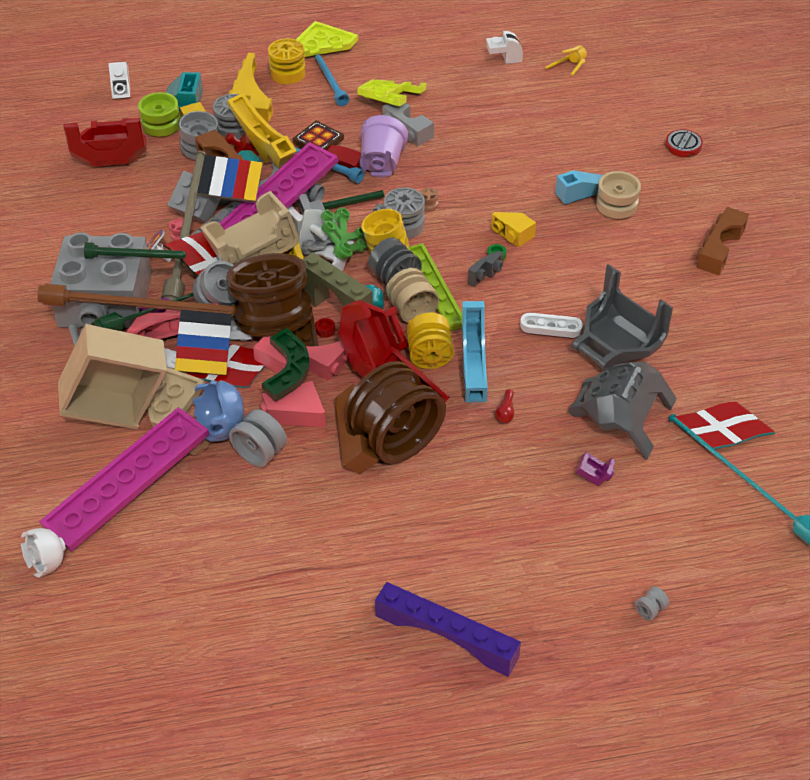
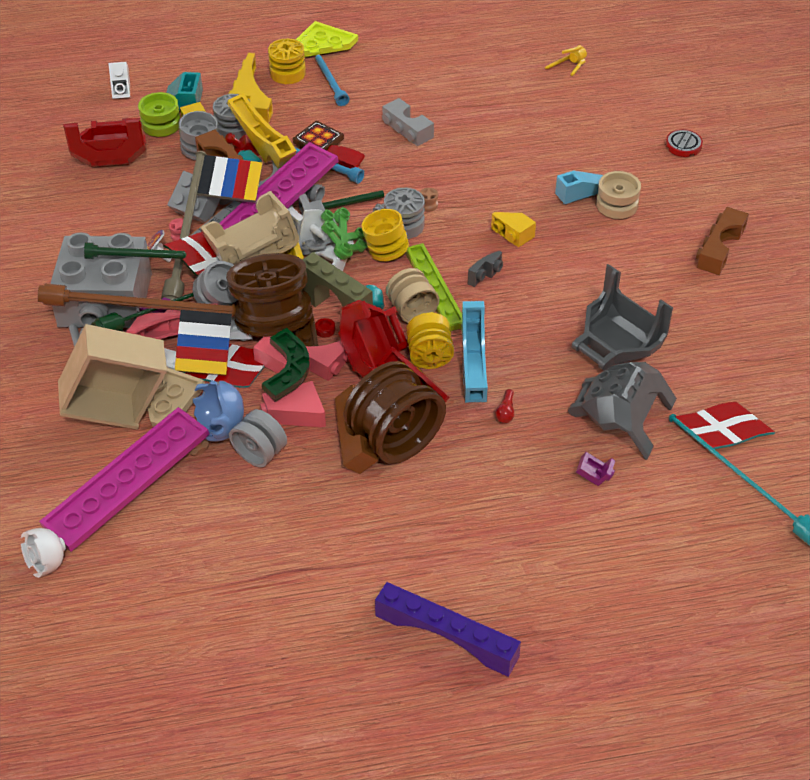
(382, 144): lavender piece -> none
(388, 91): neon yellow wing -> none
(390, 258): dark grey wheel -> none
(497, 247): green tile -> none
(507, 45): white brick -> none
(551, 325): white plate -> none
(649, 605): light grey wheel -> none

